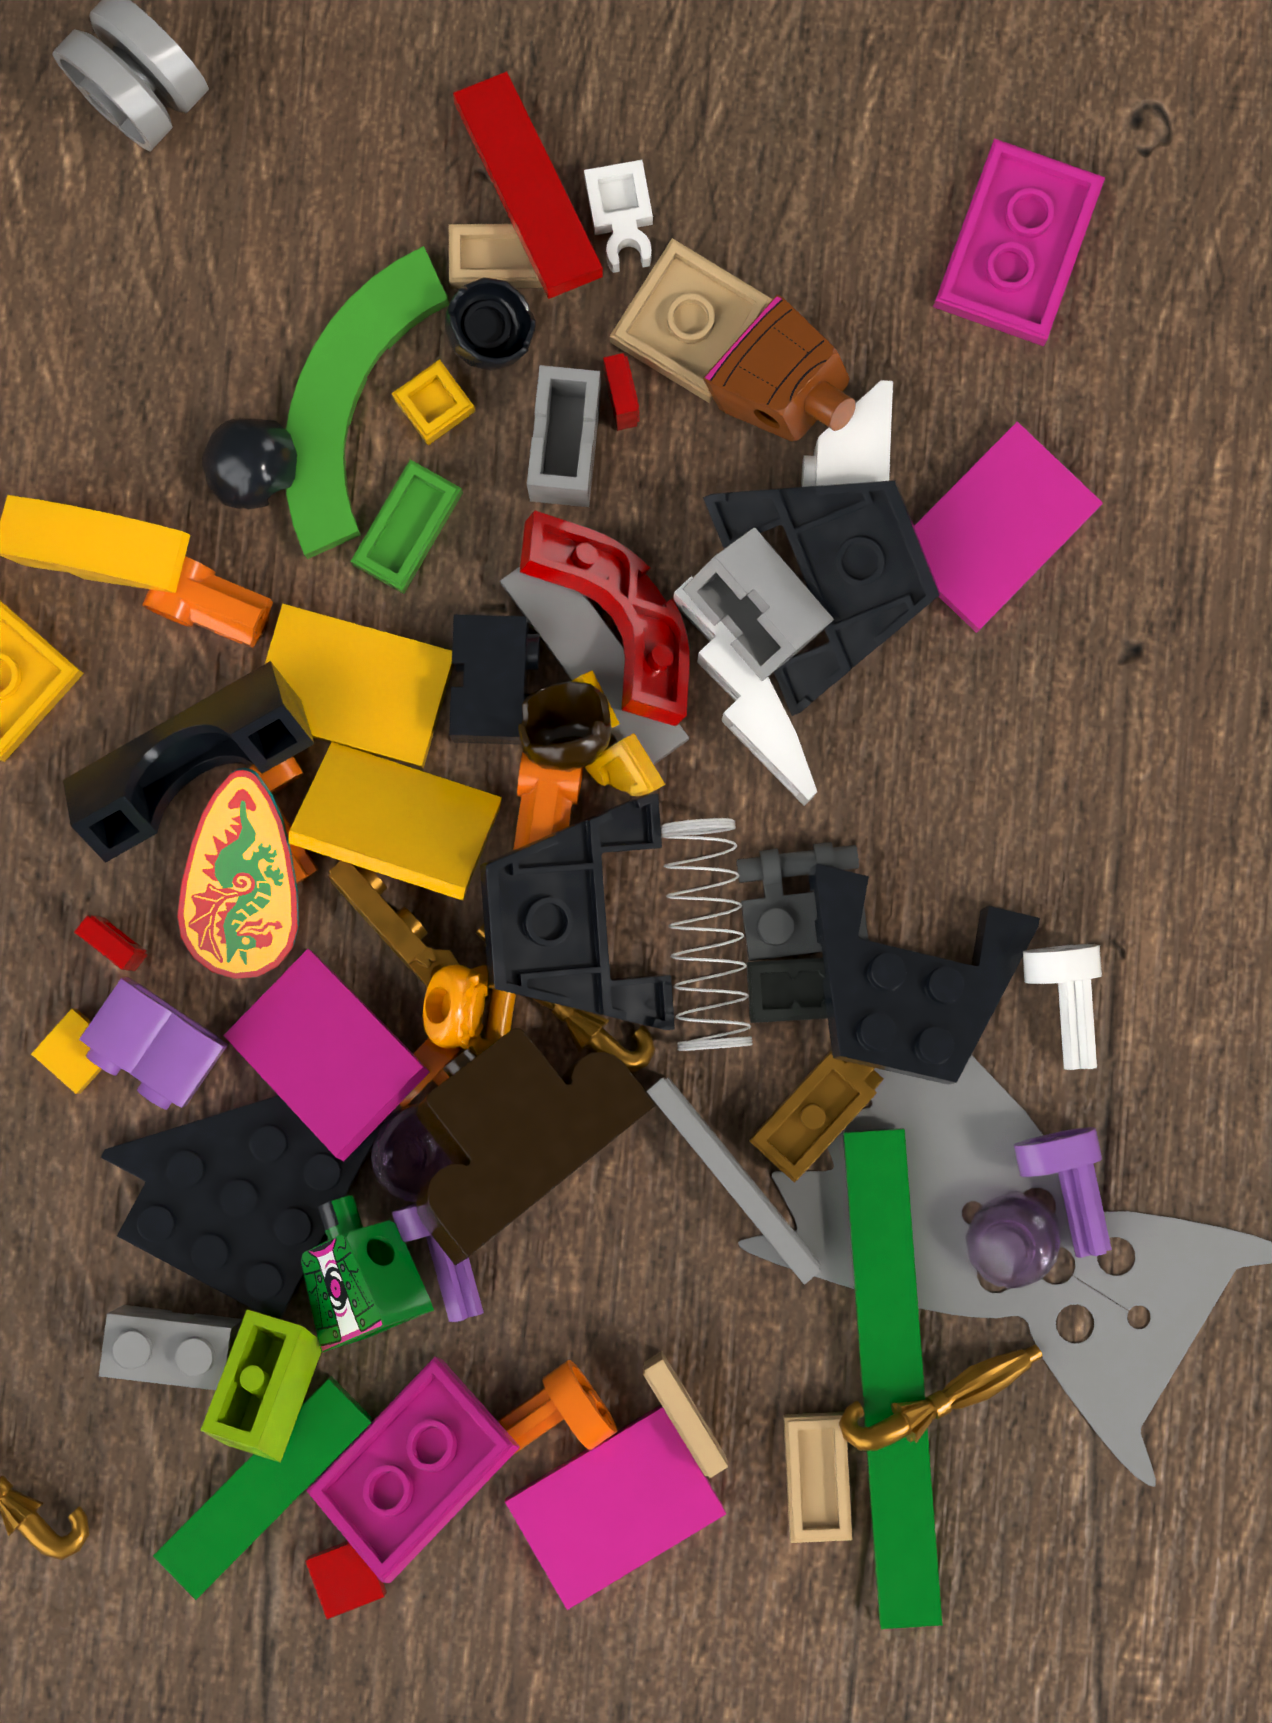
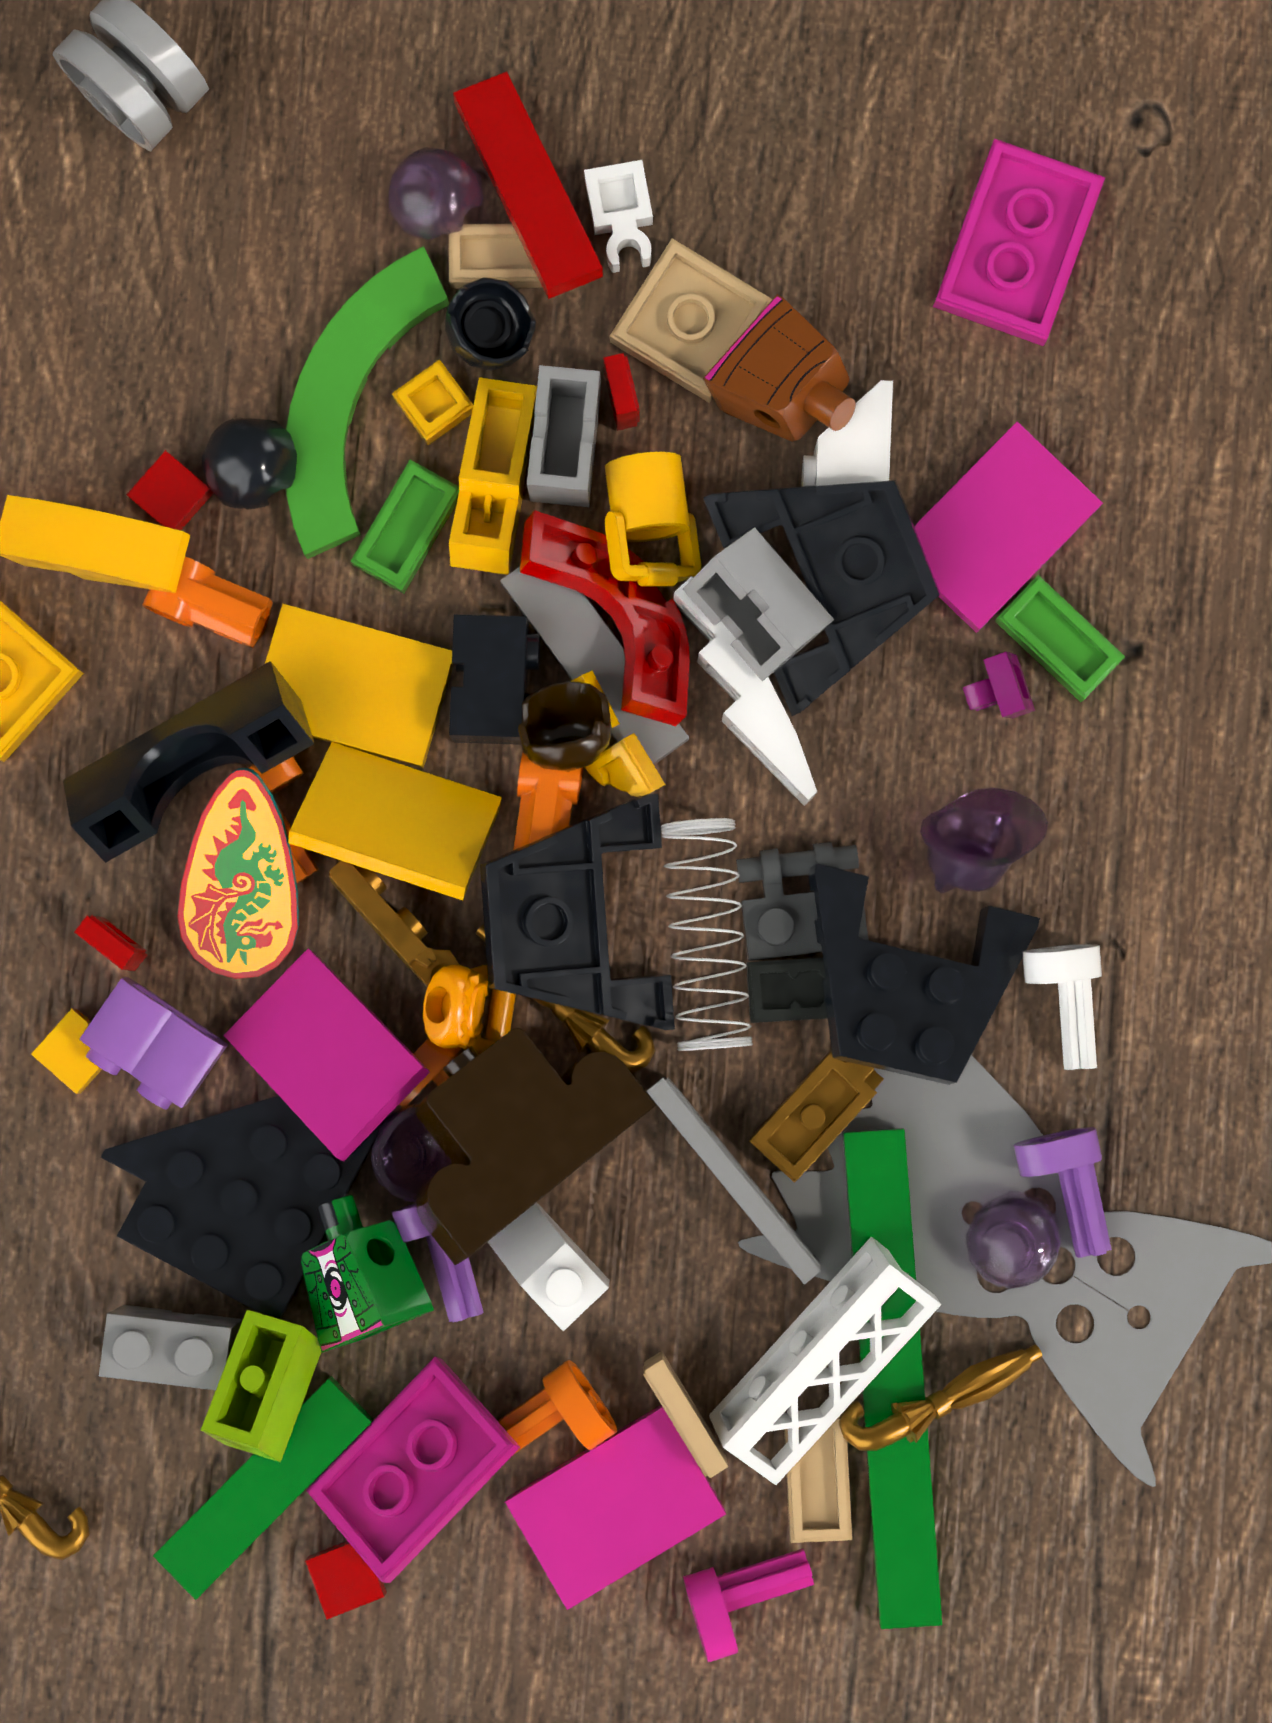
(170, 492): none -> red tile
(433, 193): none -> clear purple hair
(493, 476): none -> yellow slope
(549, 1266): none -> white slope
(646, 506): none -> yellow piece
(715, 1596): none -> dark pink piece
(807, 1348): none -> white fence
(981, 837): none -> piece
(1003, 687): none -> magenta tile
(1059, 638): none -> bright green tile

